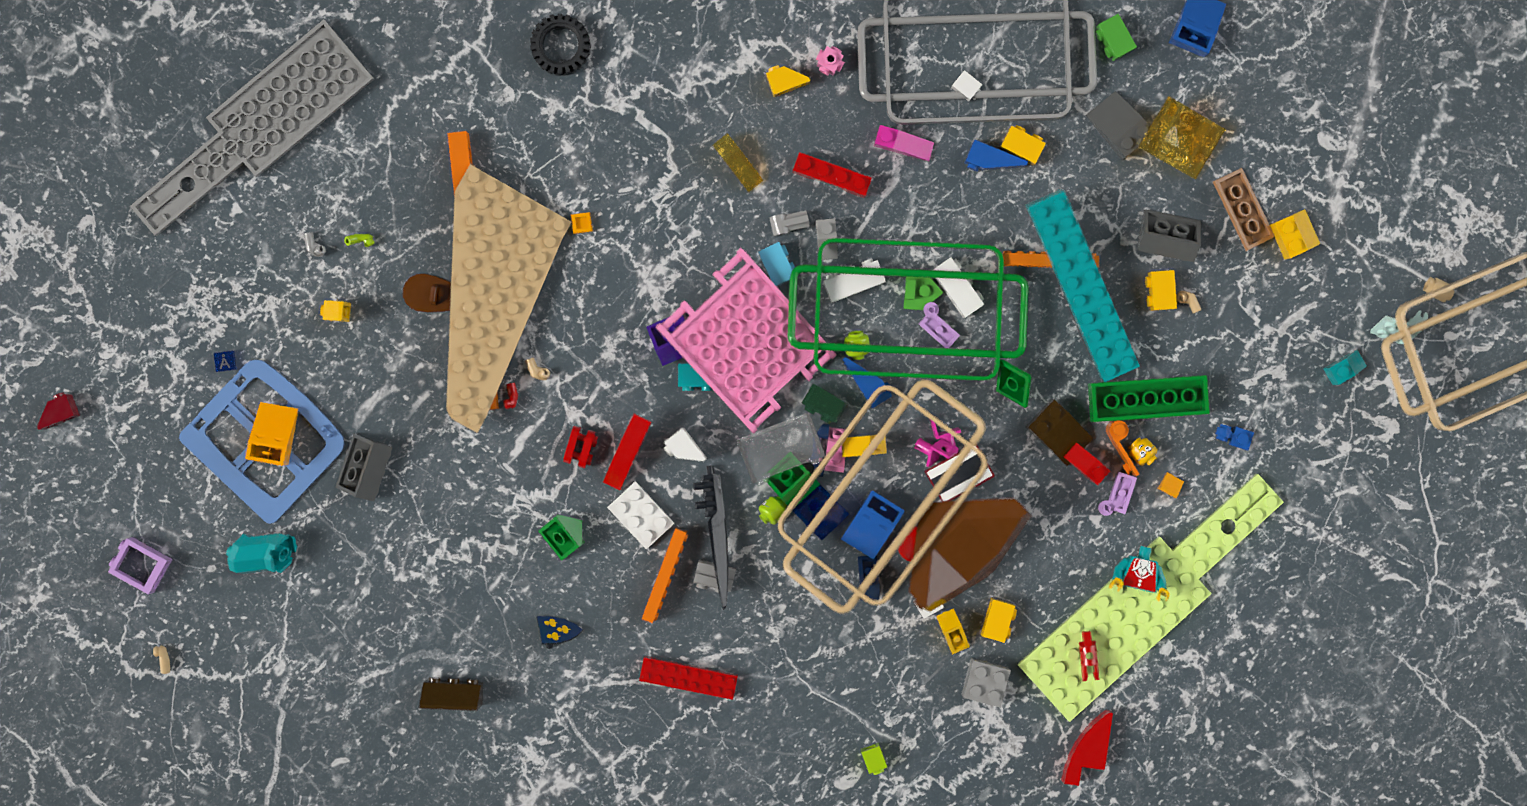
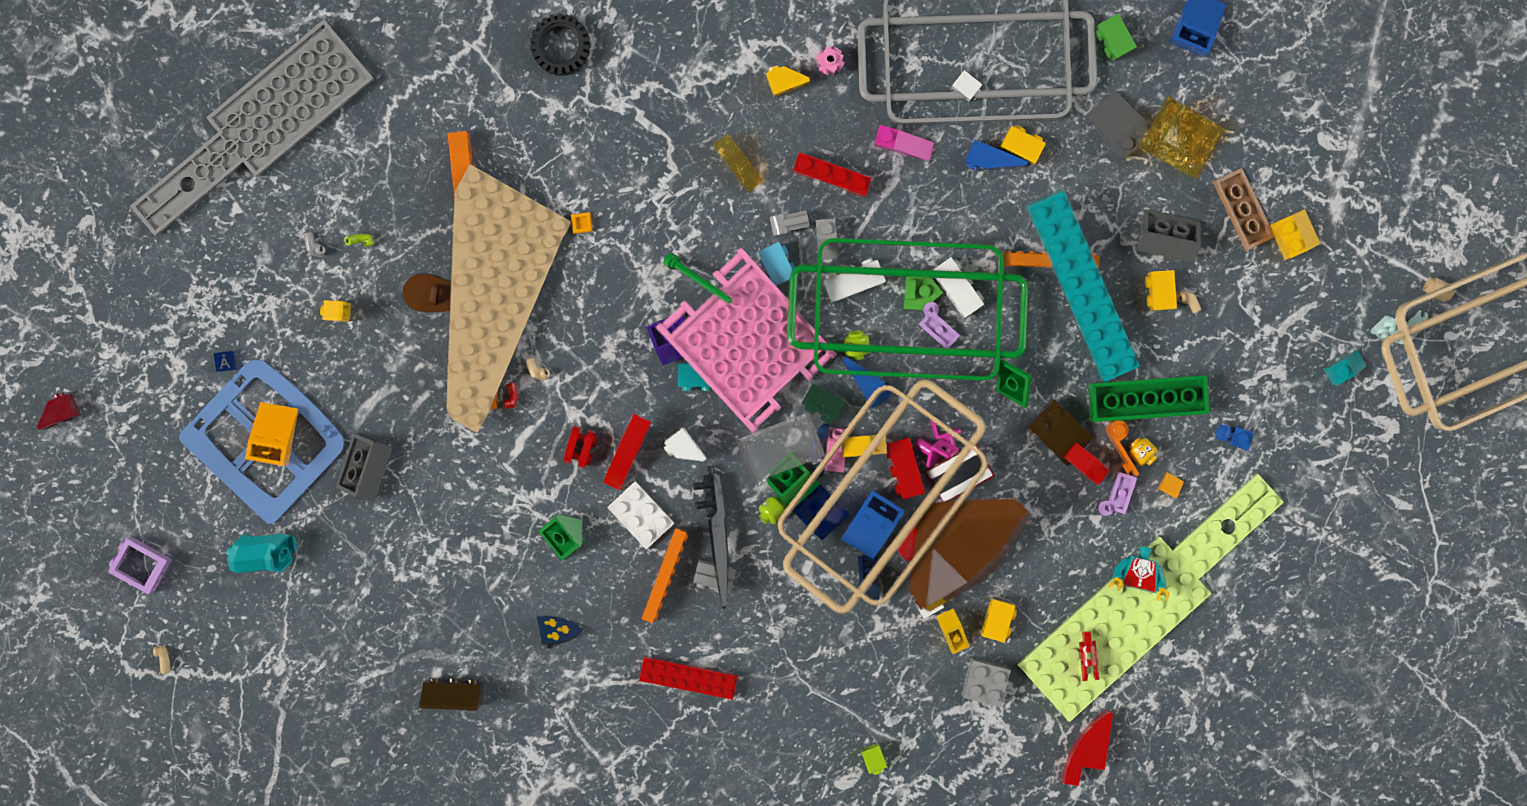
(673, 262): none -> green piece
(904, 468): none -> red brick

